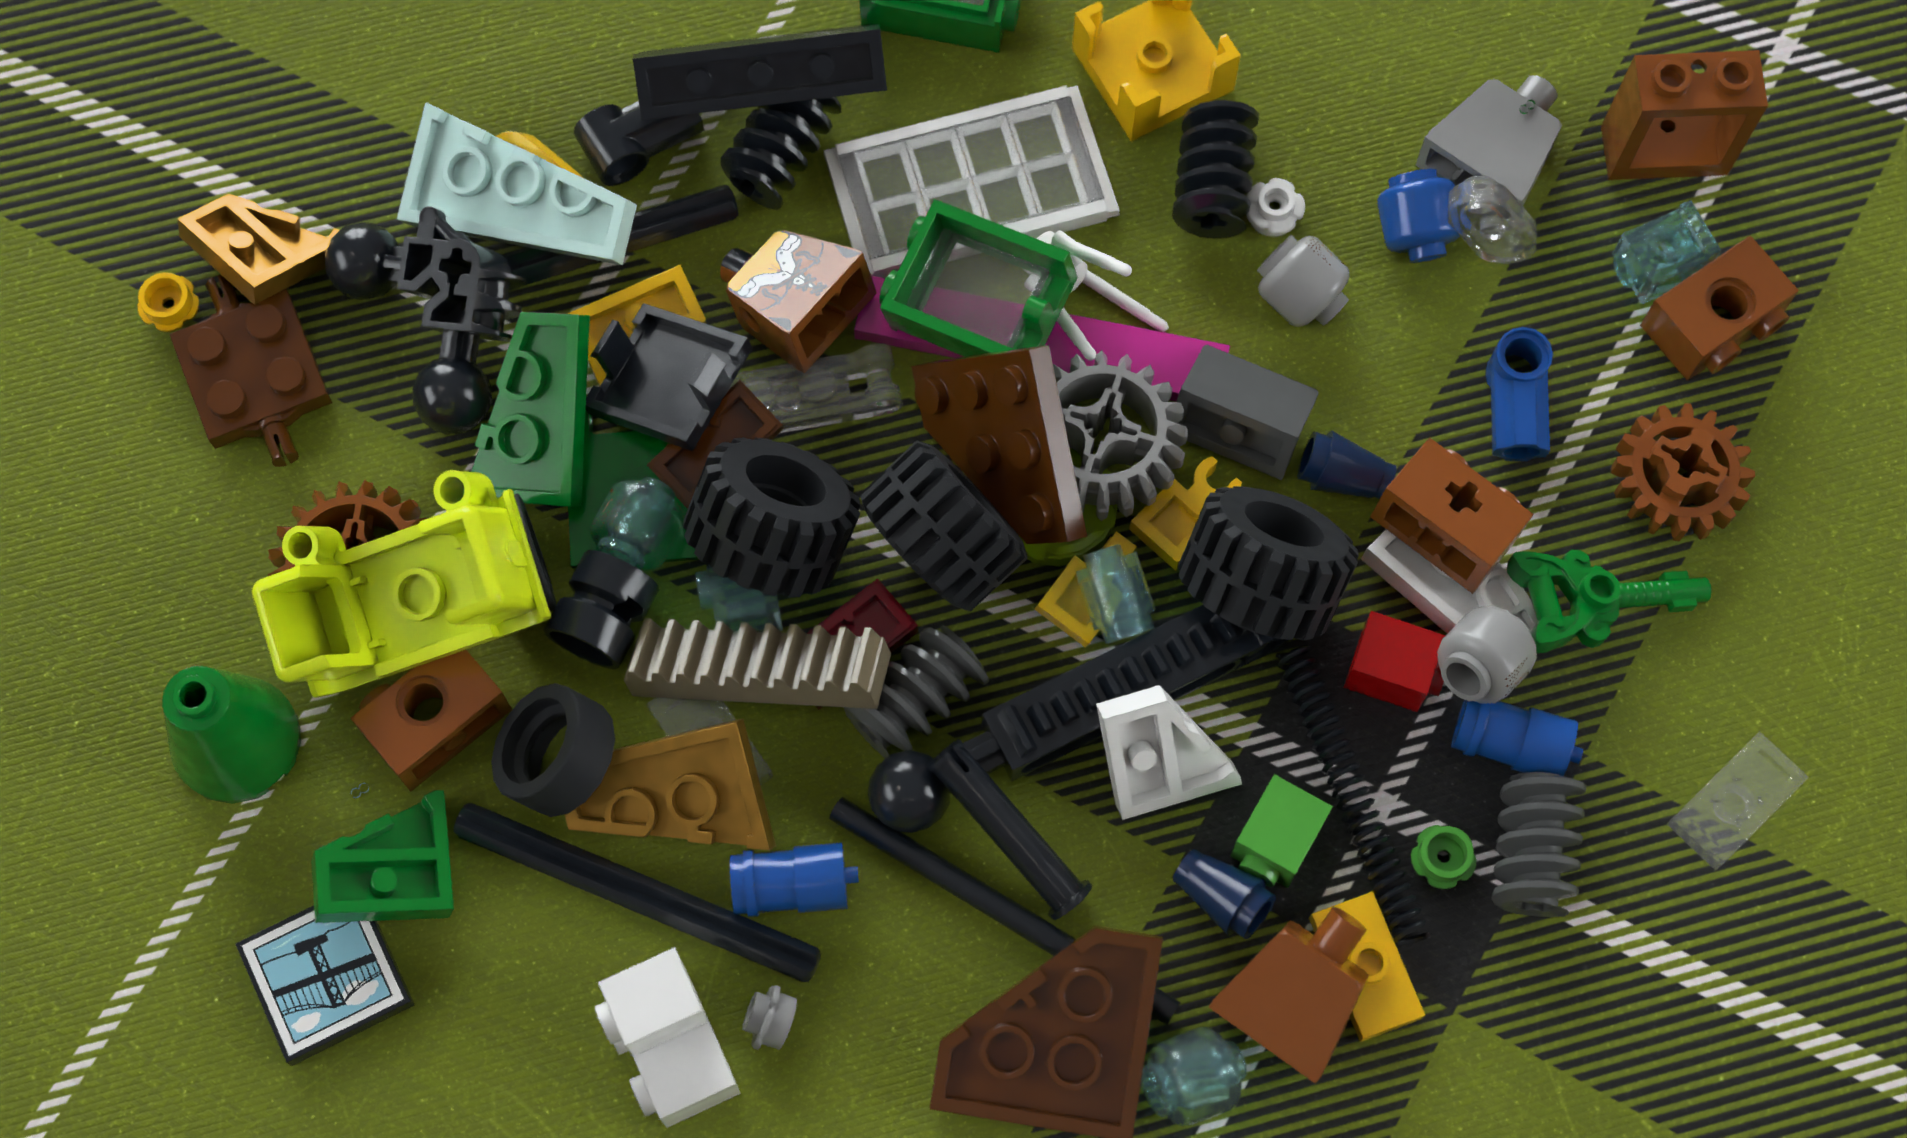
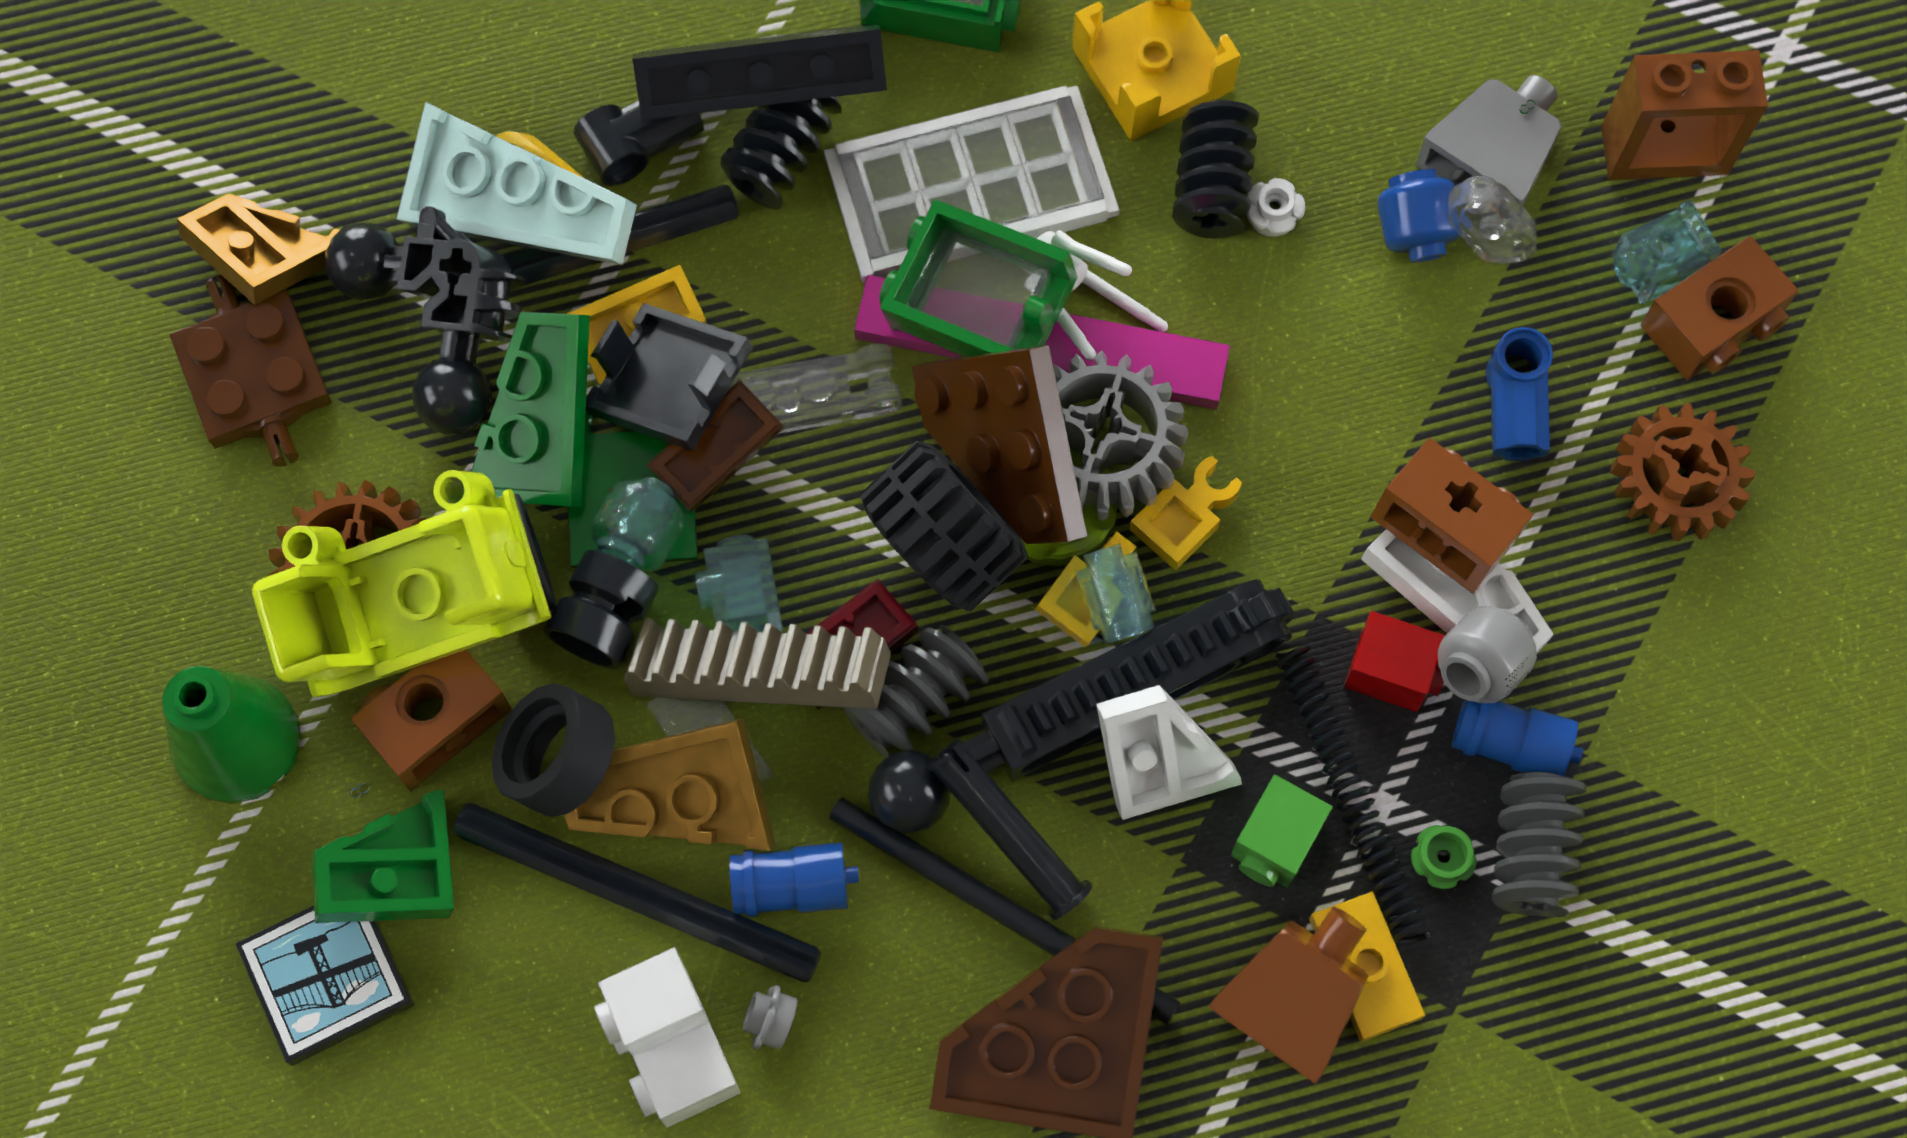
(157, 291): yellow plate -> none
(771, 517): black tyre -> none
(797, 293): dark orange torso -> none
(1193, 1076): clear light blue head -> none
(1225, 893): dark blue cone -> none
(1244, 411): dark grey panel -> none
(1267, 563): black tyre -> none
(1304, 281): light grey head -> none
(1343, 467): dark blue cone -> none
(1593, 596): green piece -> none
(1737, 801): clear plate -> none

